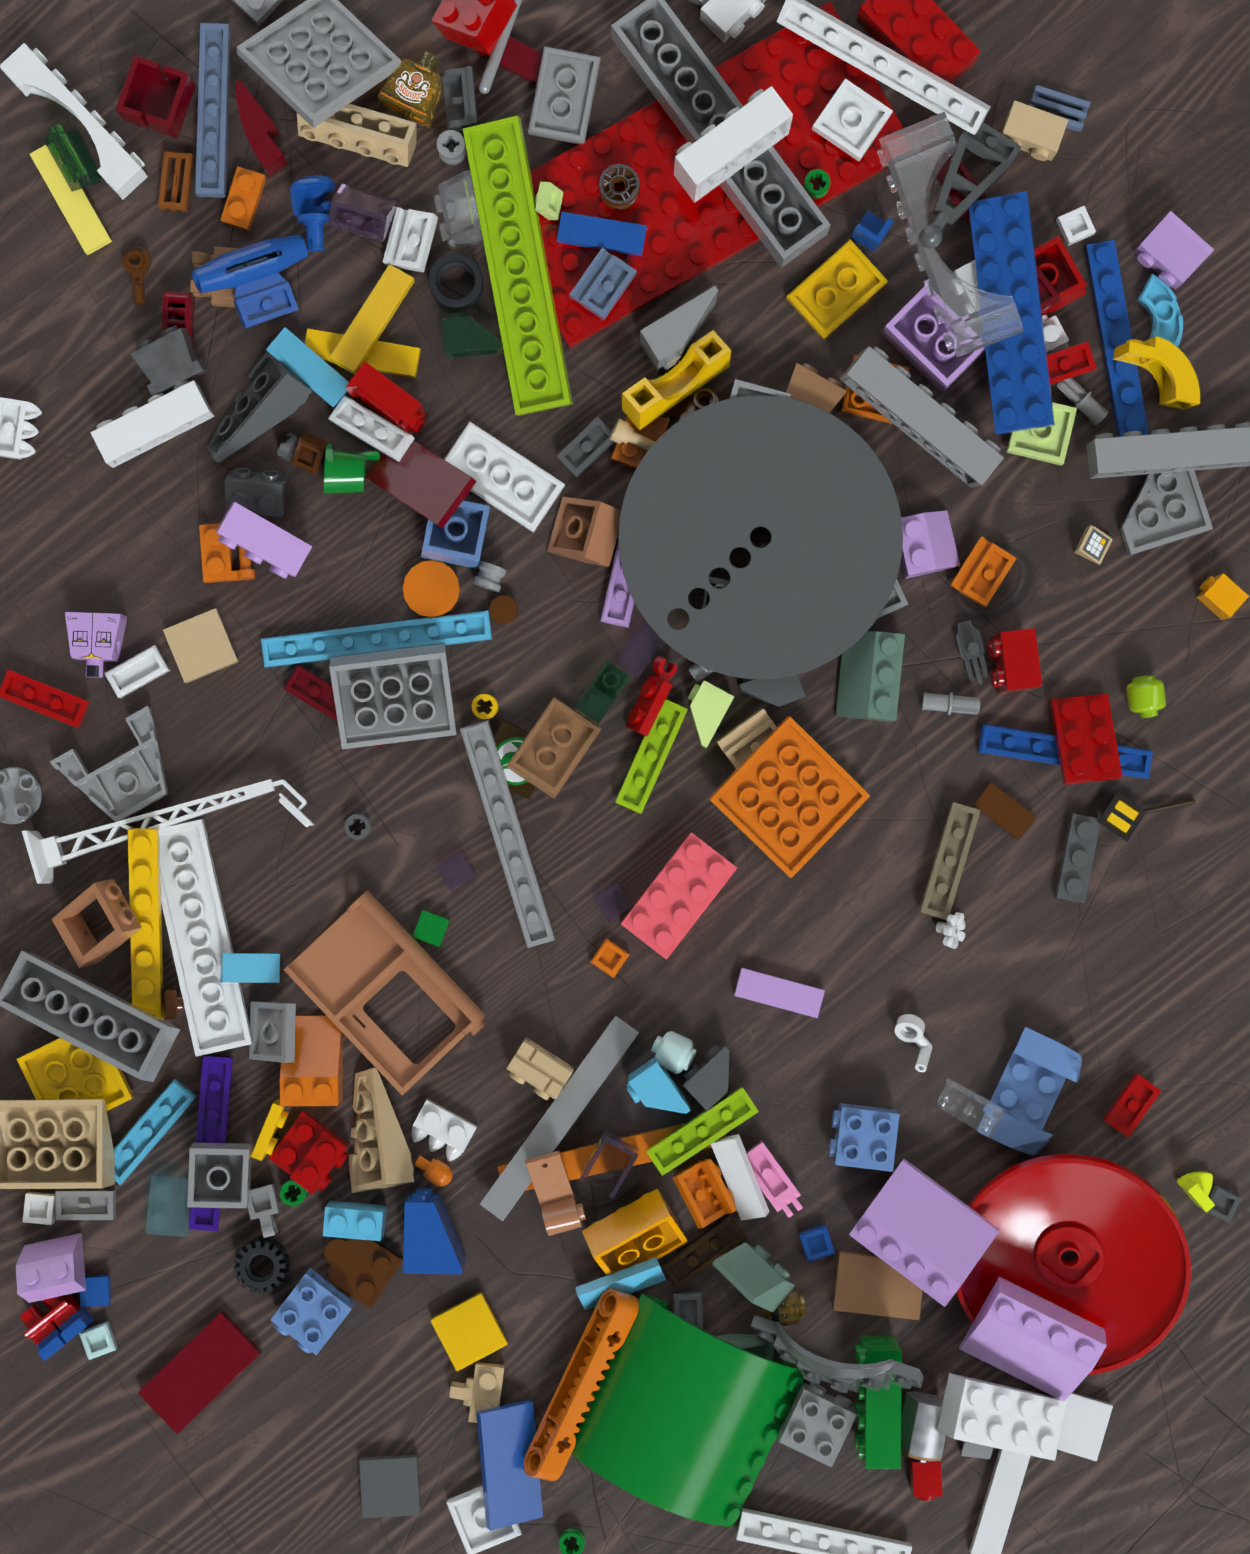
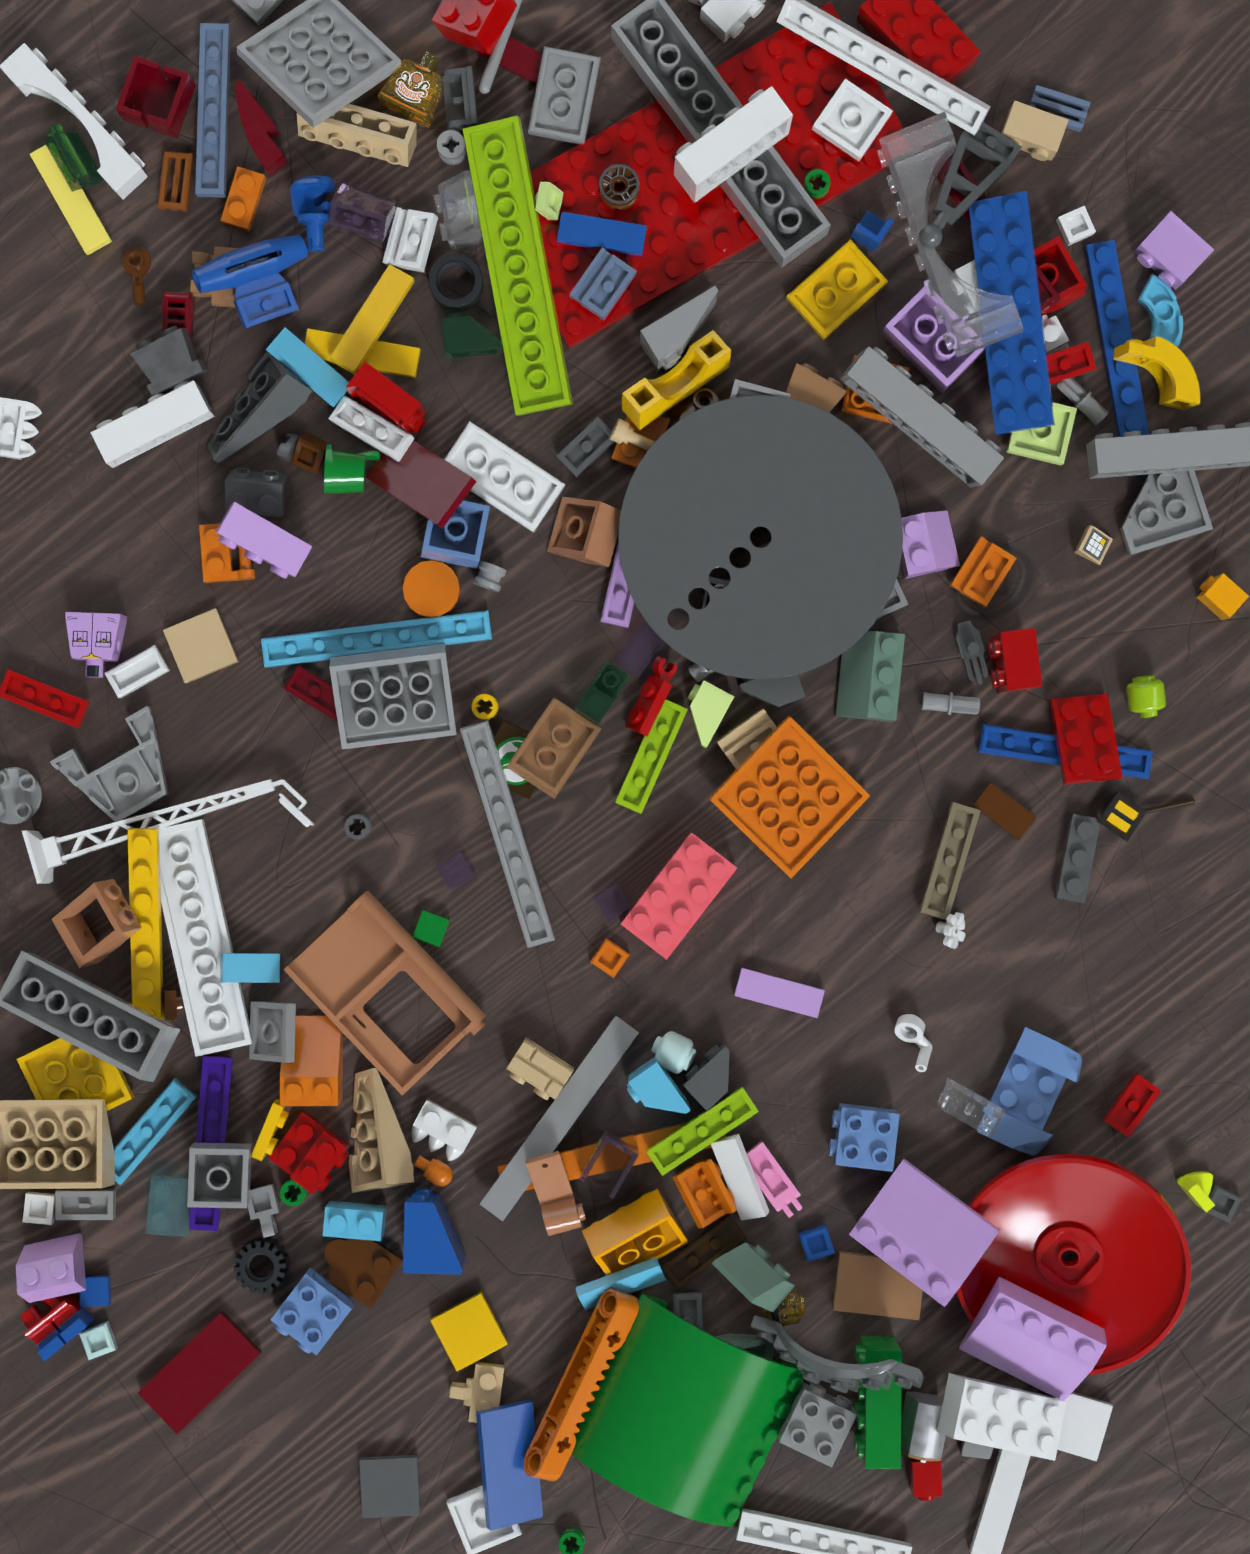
(503, 610): reddish brown tile -> none

